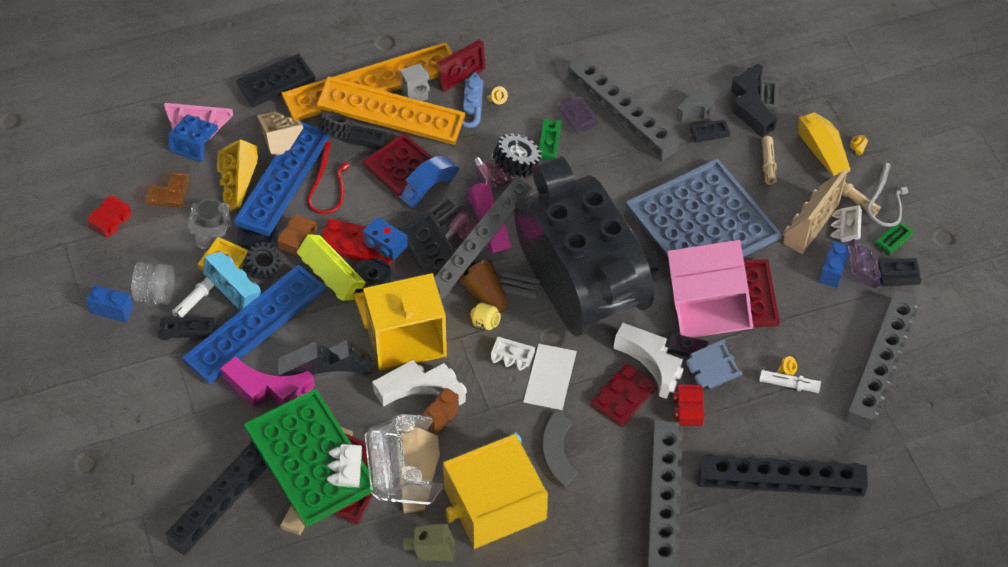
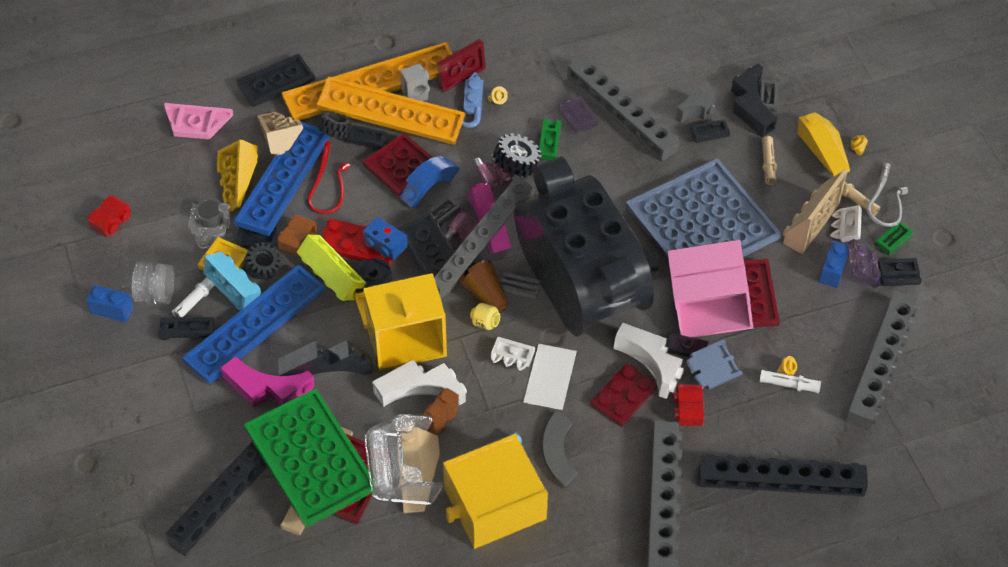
(169, 196): clear orange plate -> none
(190, 136): blue bracket -> none
(347, 466): white plate -> none
(431, 543): olive torso -> none

